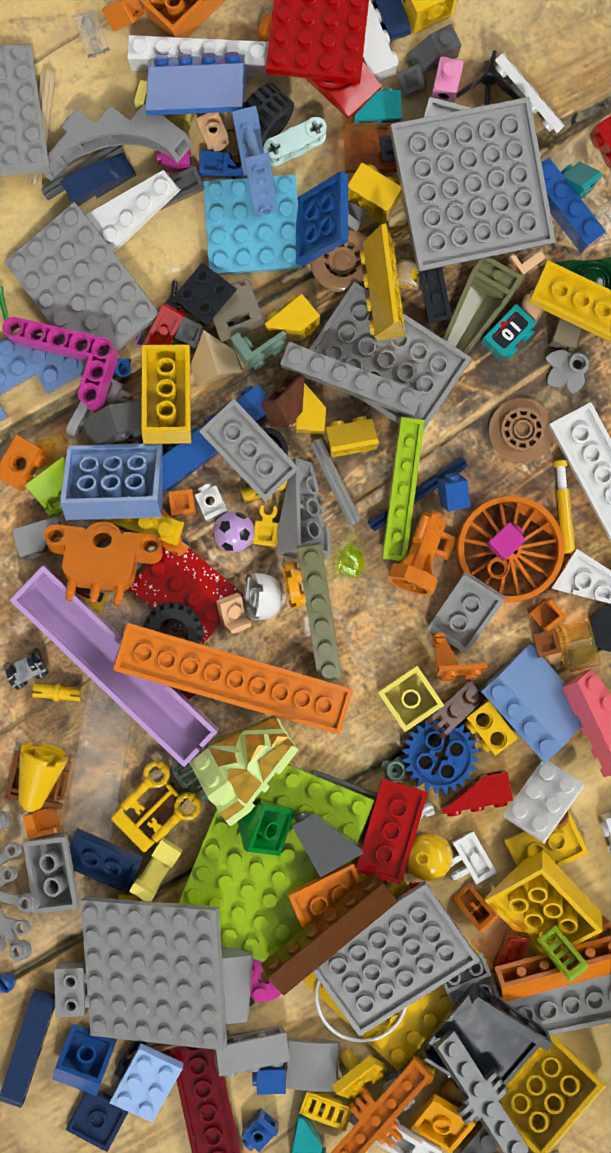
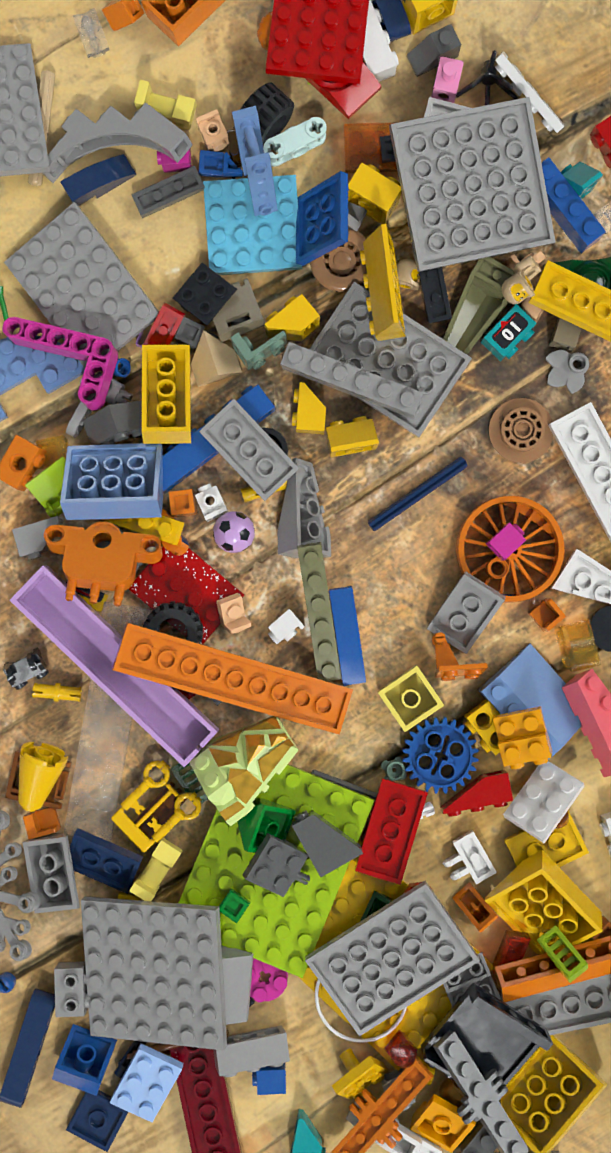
(55, 187): dark grey axle -> none
(132, 209): white wing -> none
(144, 48): white brick -> none
(170, 301): black hand -> none
(196, 84): slope -> none
(234, 905): none -> green tile
(262, 1124): blue brick -> none
(264, 596): white cylinder -> none
(266, 530): yellow plate -> none
(277, 865): none -> dark grey plate
(285, 401): copper slope -> none
(285, 627): none -> white brick
(292, 577): light orange plate -> none
(312, 1064): light grey slope -> none
(322, 892): orange plate -> none
(323, 1117): yellow slope -> none
(328, 933): reddish brown brick -> none
(335, 482): light grey axle -> none
(347, 635): none -> blue slope
(351, 562): clear neon green piece -> none
(381, 108): teal slope -> none
(401, 1050): none -> clear red plate
(403, 488): lime plate -> none
(412, 80): dark grey plate -> none
(416, 570): orange piece -> none
(430, 857): yellow cylinder -> none
(453, 492): blue brick -> none
(456, 708): hinge -> none
(519, 285): none -> tan piece
(523, 737): none -> light orange plate
(546, 643): dark orange plate -> none
(564, 507): yellow piece -> none

